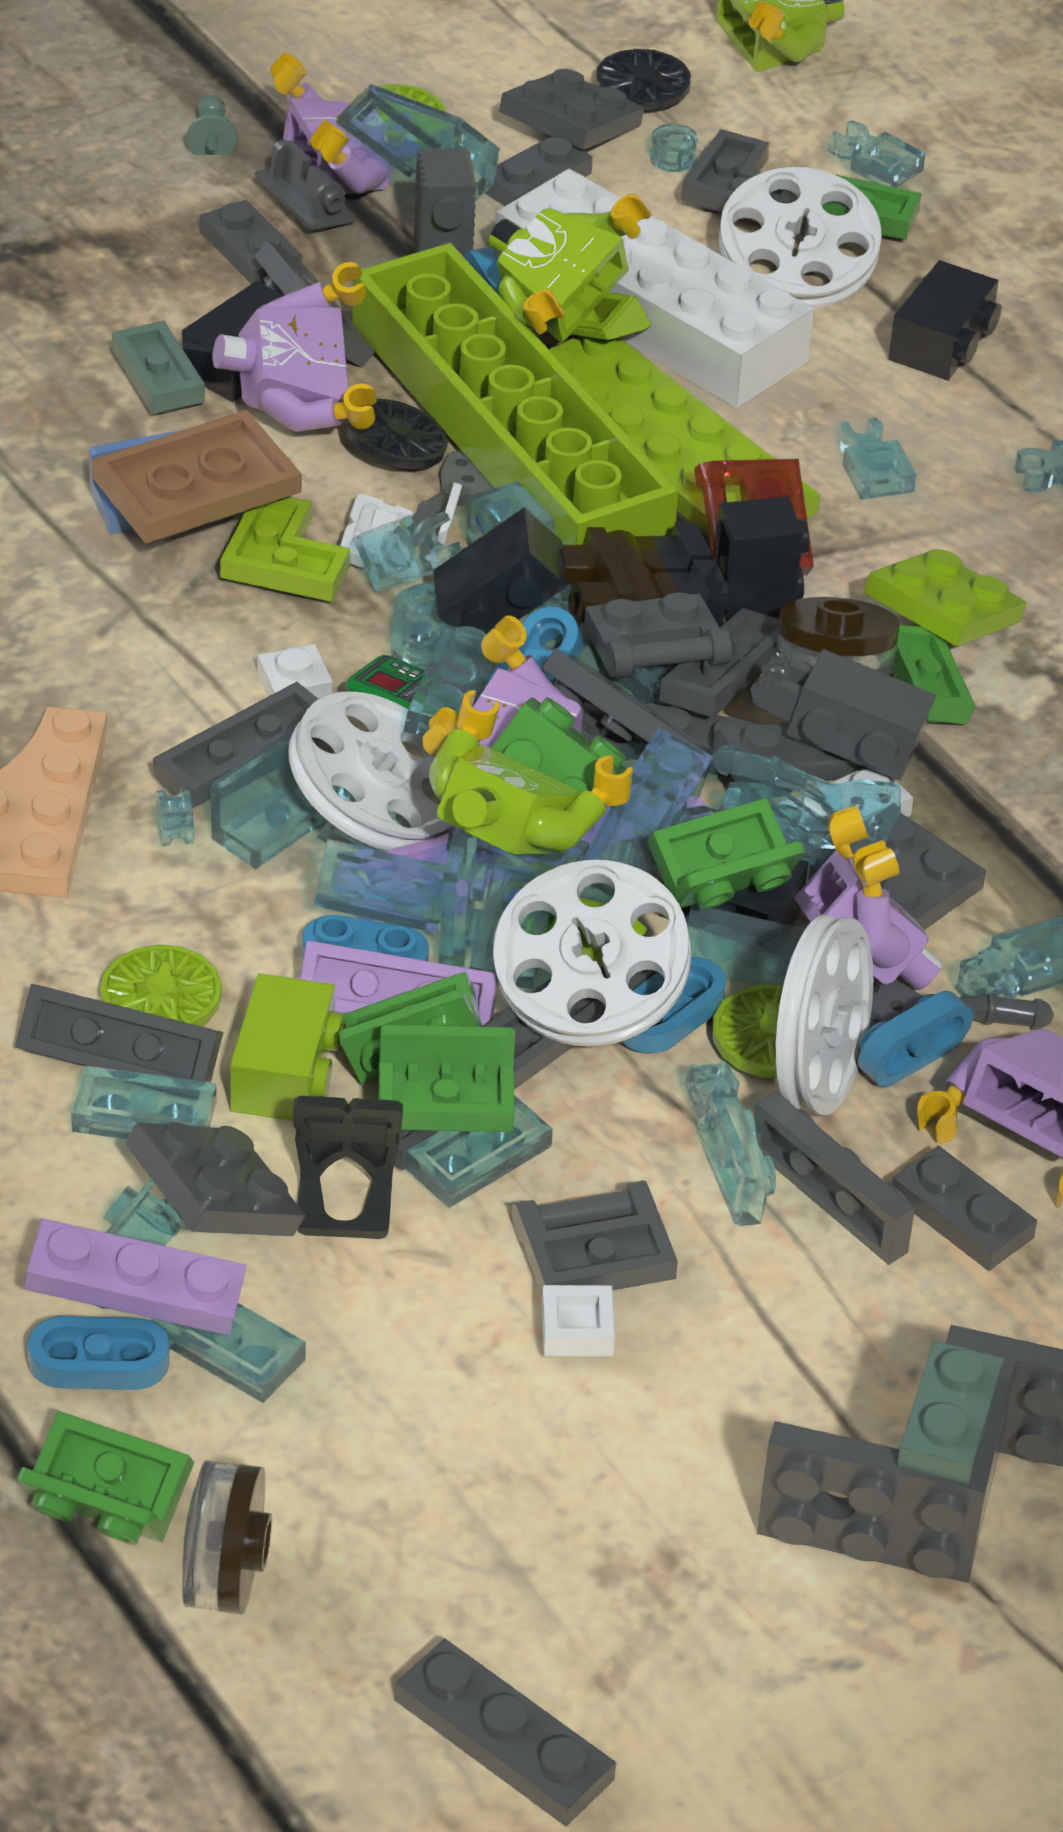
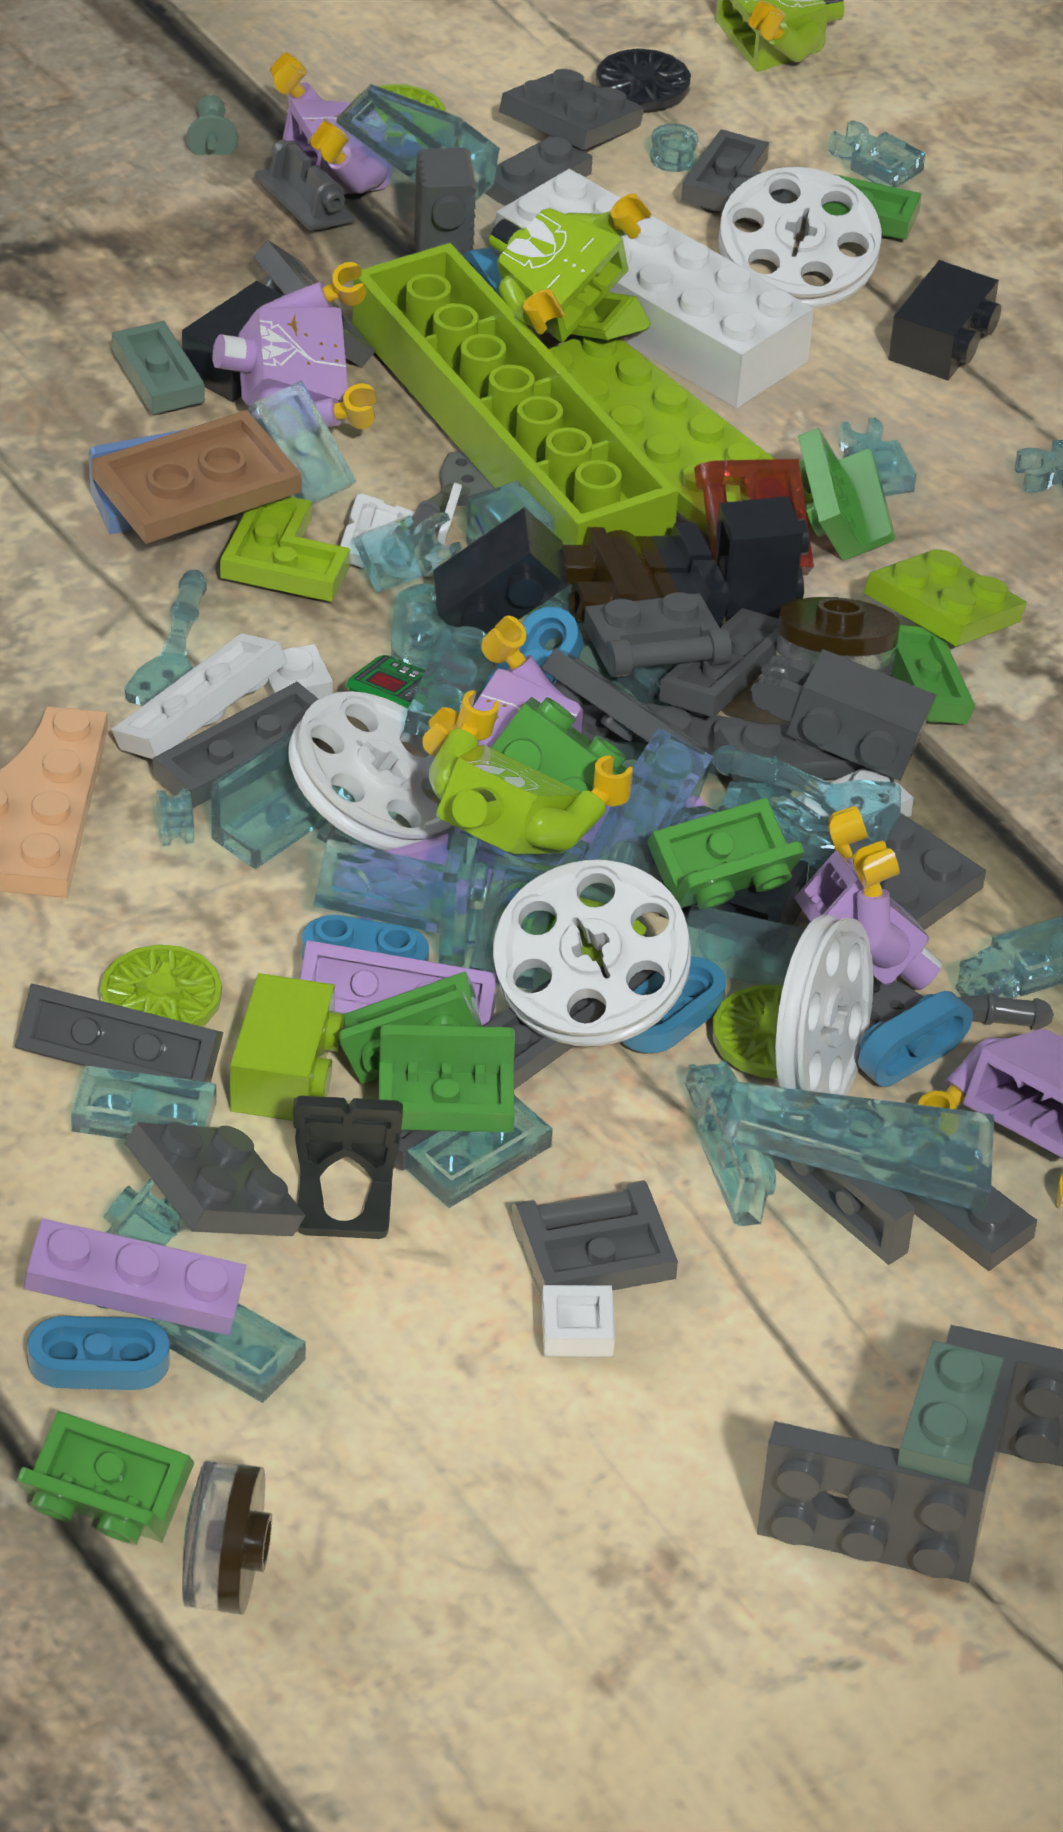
(172, 662): none -> clear light blue piece
(200, 695): none -> white plate
(239, 233): dark grey plate -> none
(305, 439): none -> clear light blue plate
(400, 436): black wheel -> none
(505, 1732): dark grey plate -> none
(846, 497): none -> bright green bracket
(885, 1142): none -> clear light blue wing

